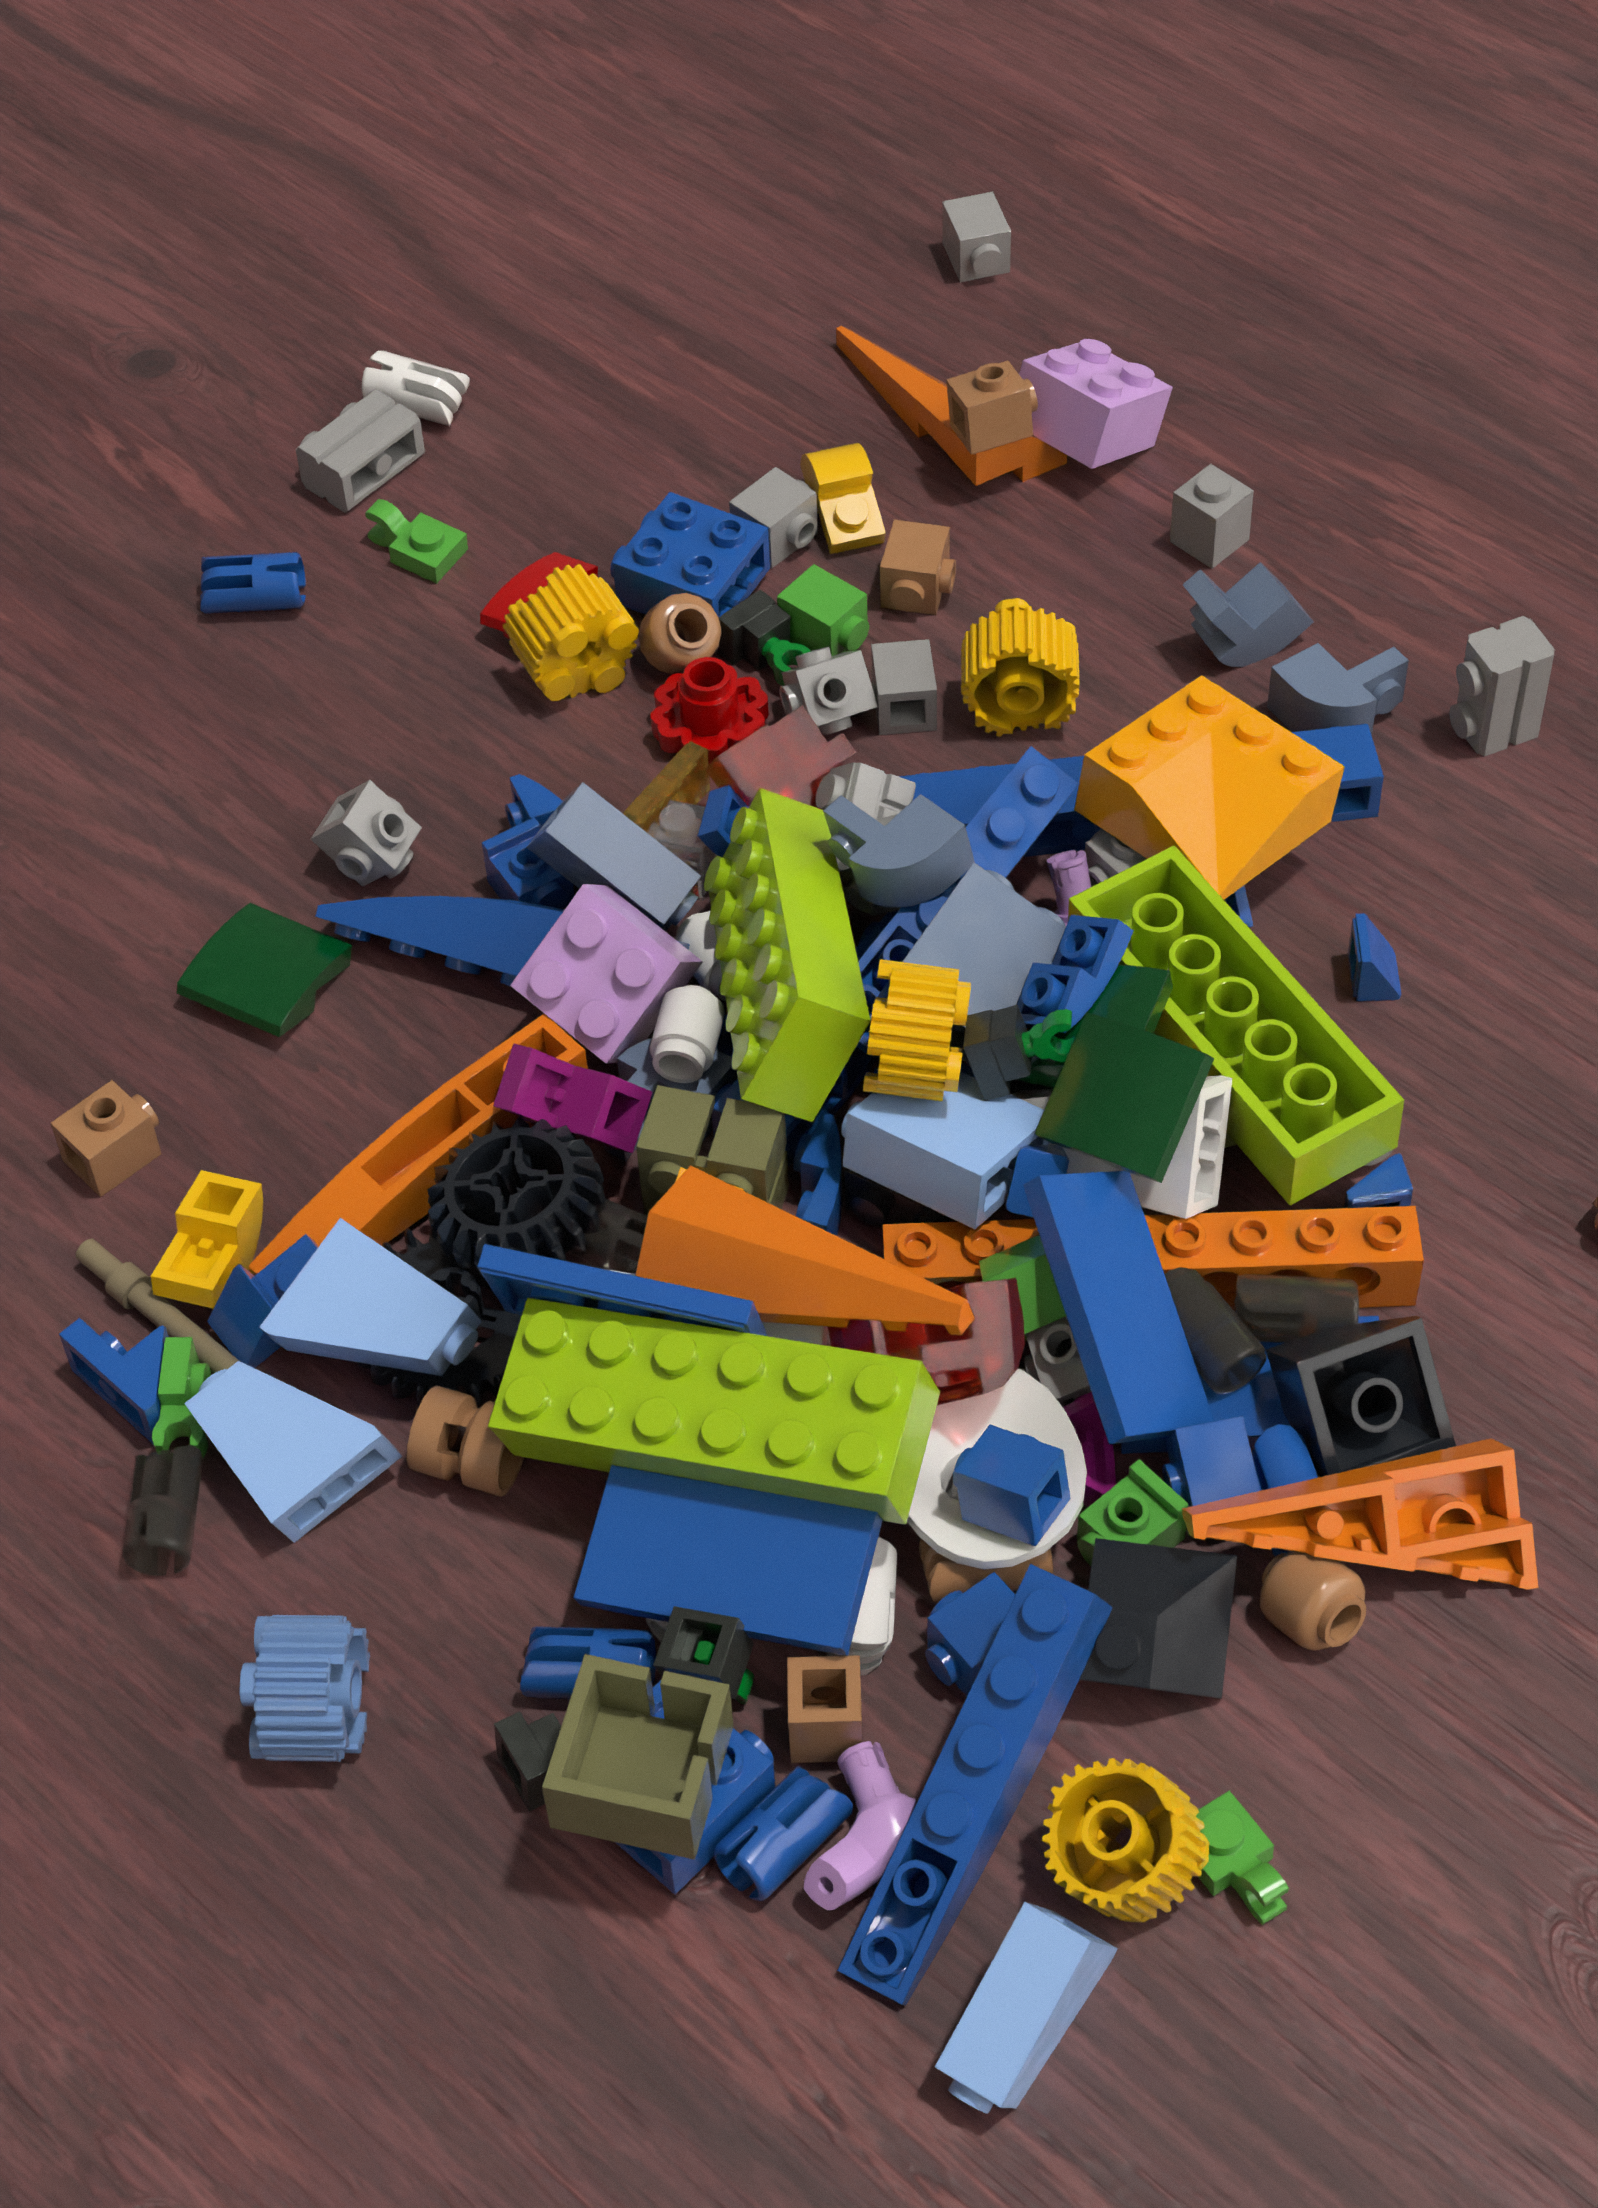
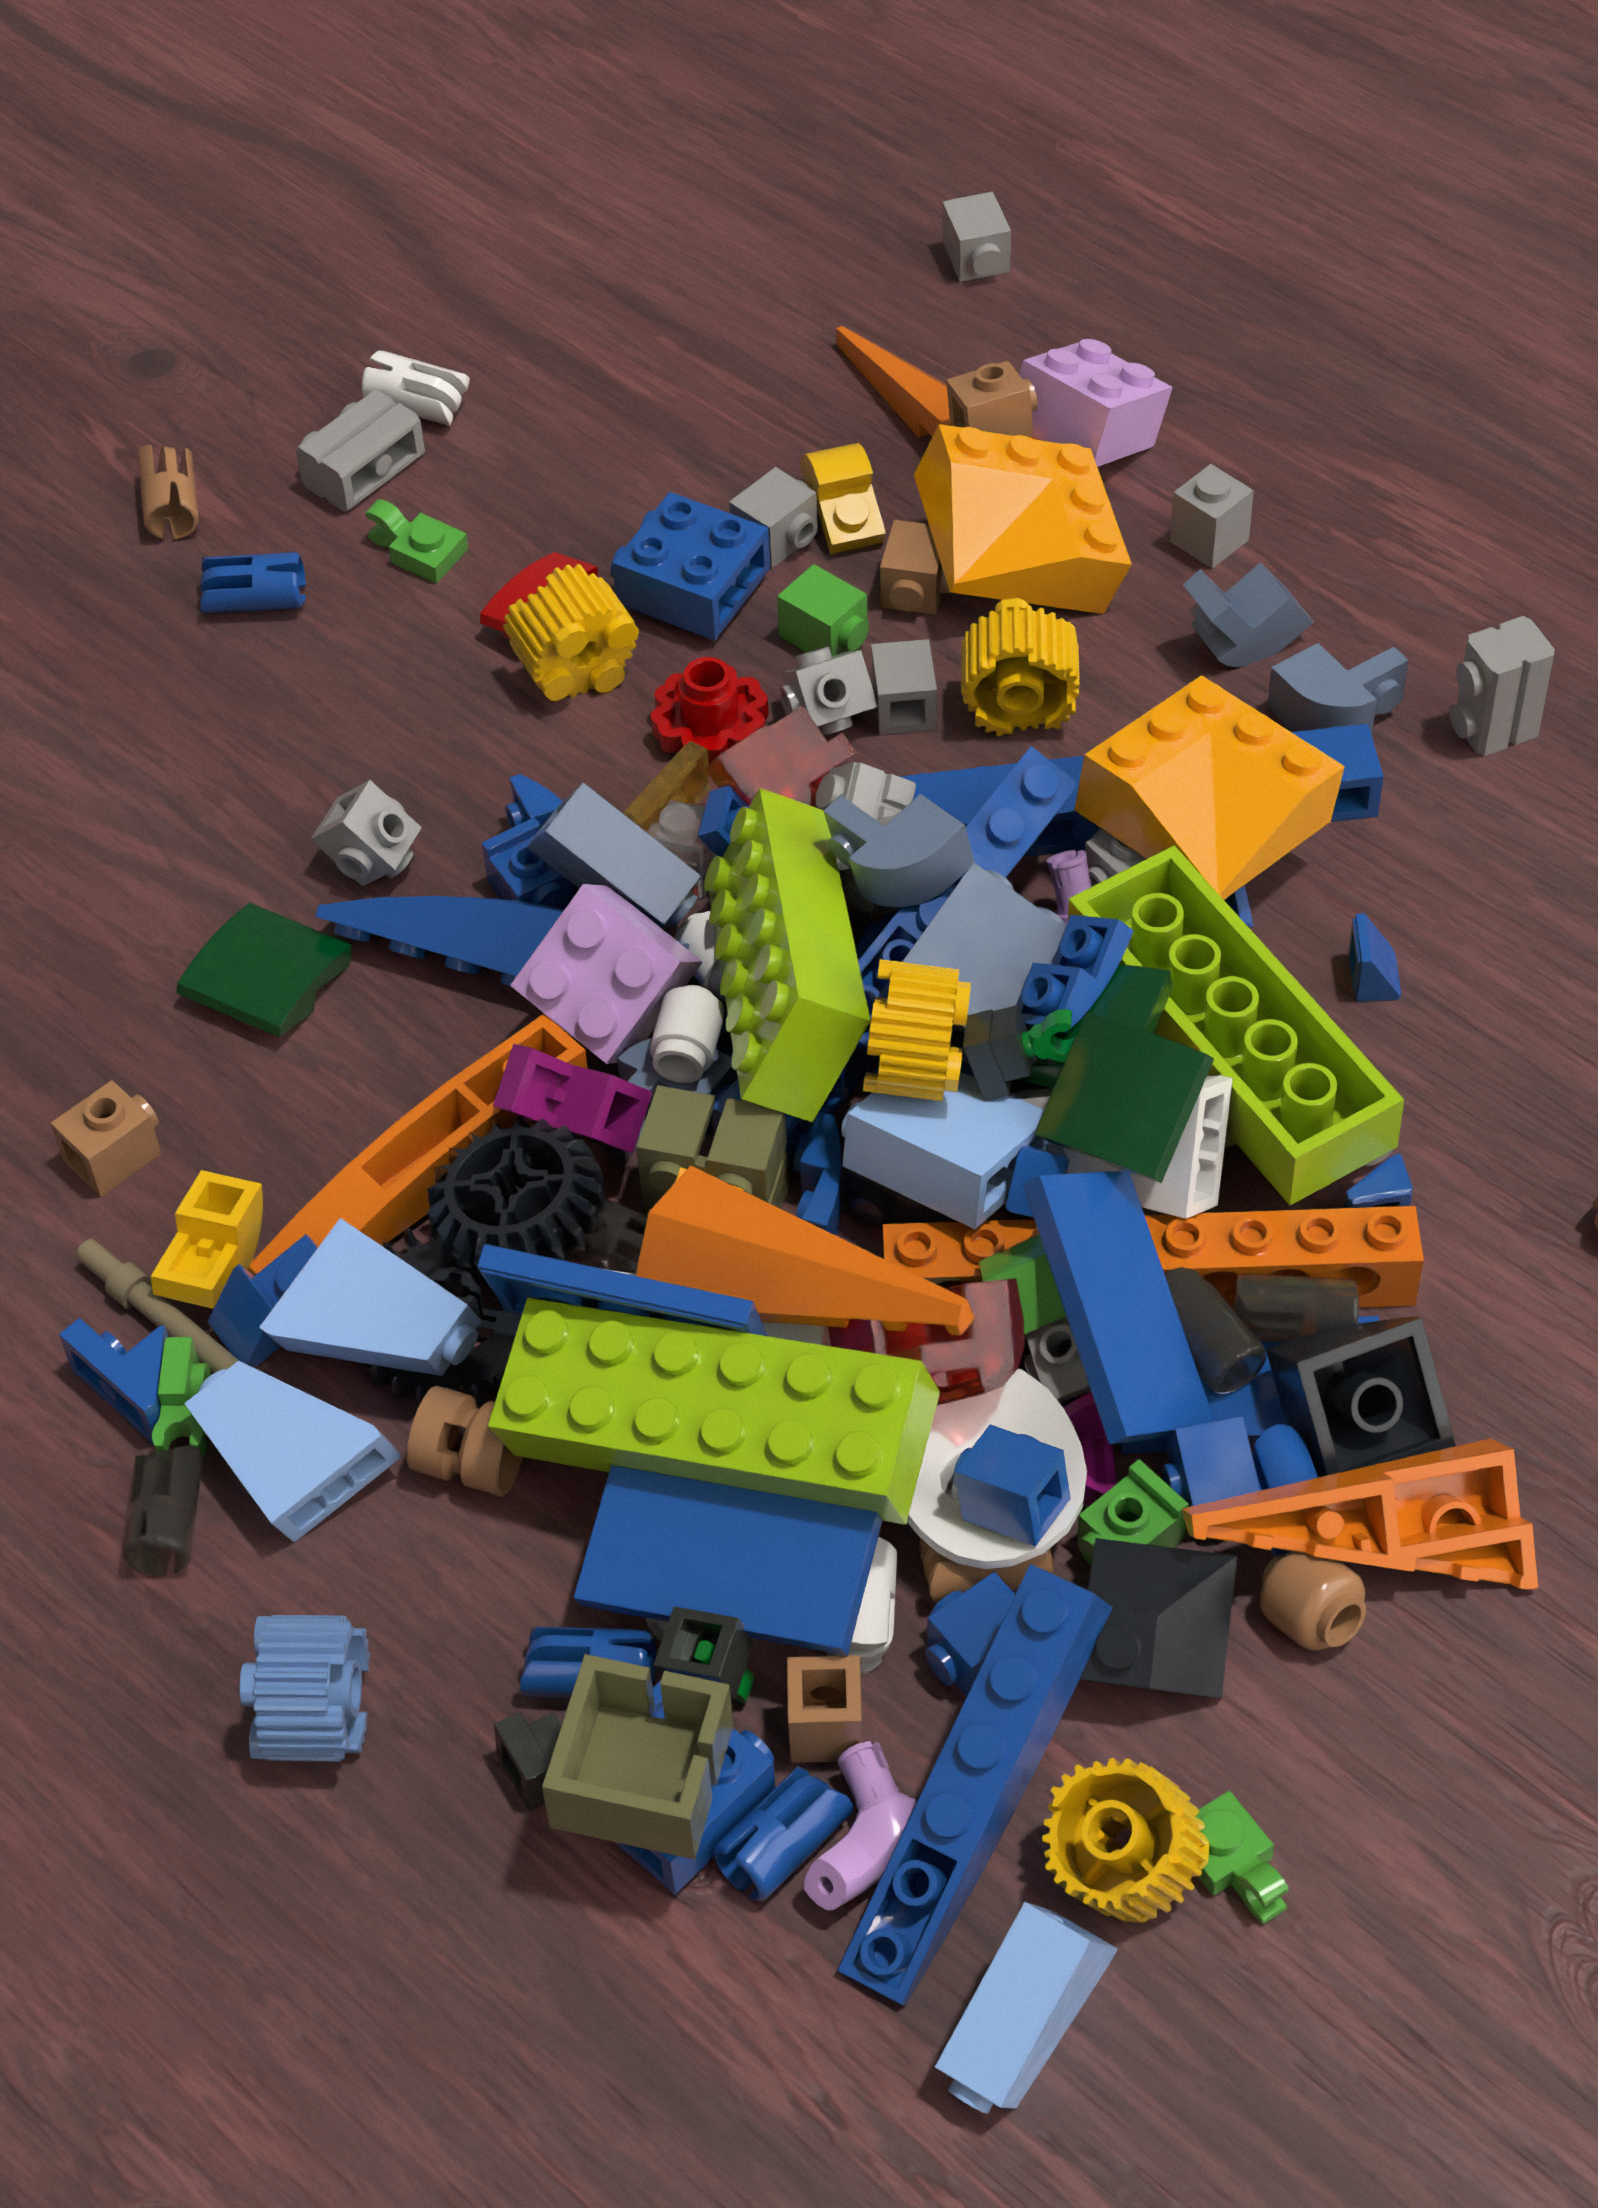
(168, 494): none -> medium nougat arm
(679, 632): medium nougat head -> none
(760, 635): pearl dark grey piece -> none
(1021, 519): none -> light orange slope

